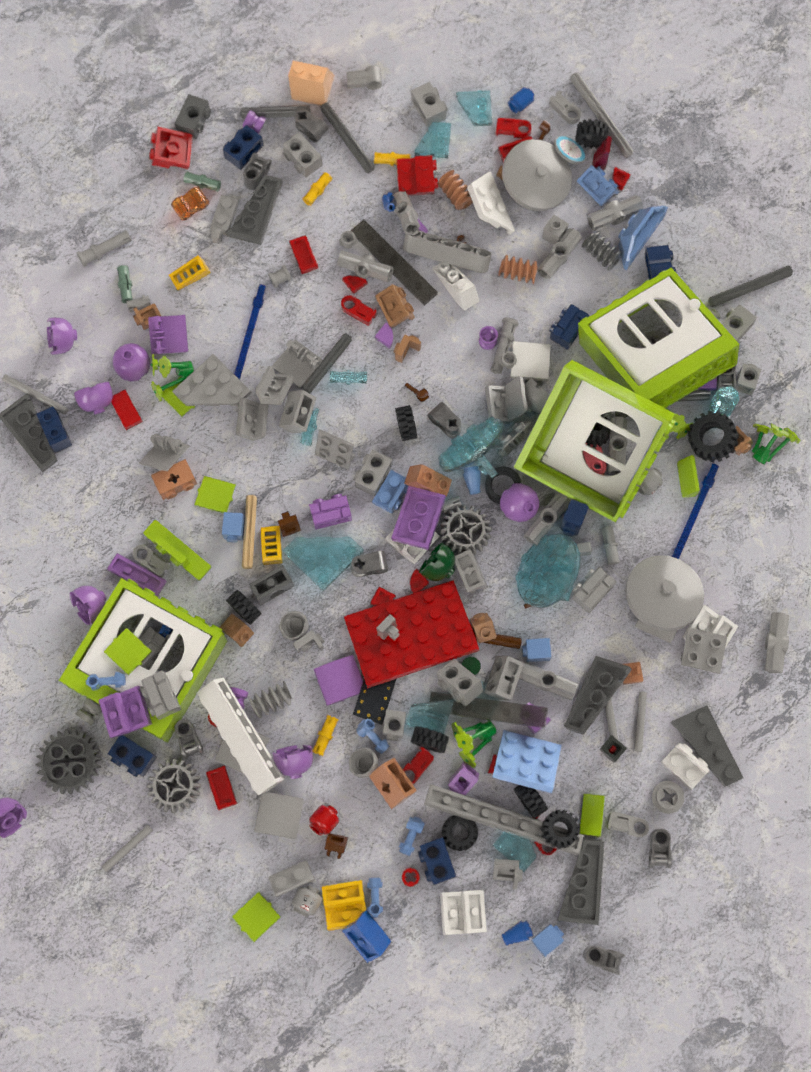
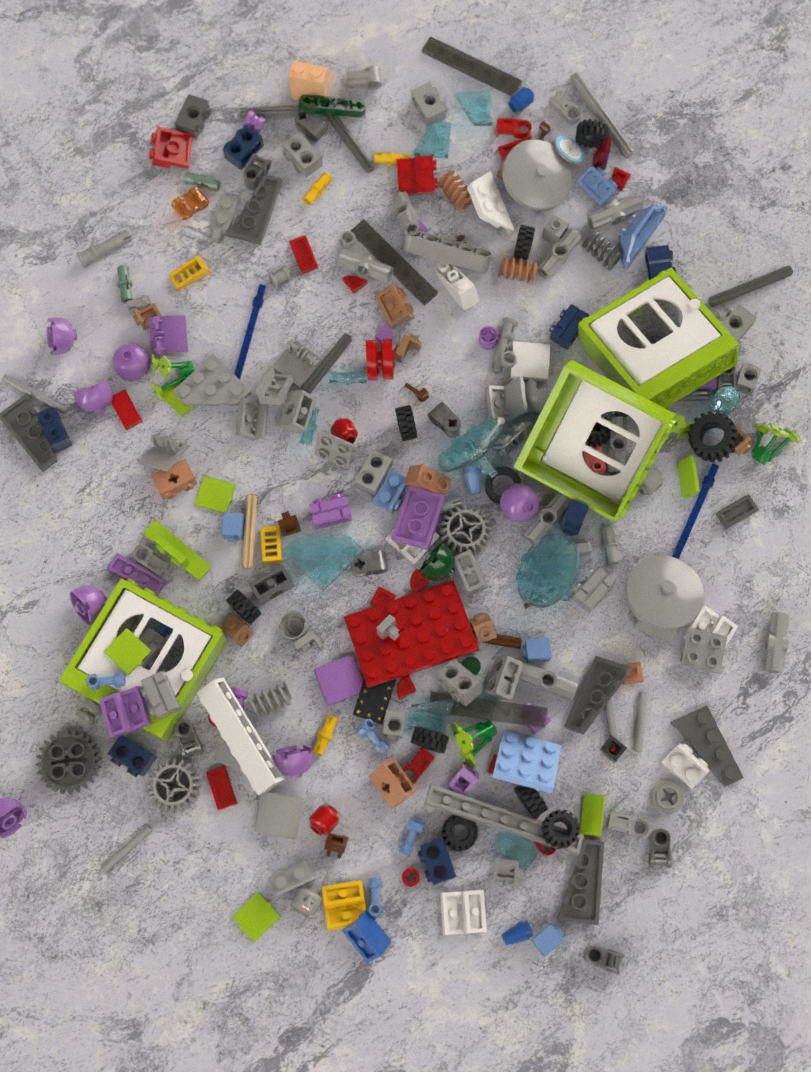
(345, 430): none -> red head
(357, 106): none -> dark green beam
(359, 311): red piece -> none
(363, 762): light grey hair -> none
(380, 360): none -> red wheel
(387, 199): blue arm -> none
(405, 687): none -> red tile
(471, 66): none -> clear smoke tile
(500, 421): none -> light grey hinge
(524, 242): none -> black tyre
(737, 511): none -> dark grey plate

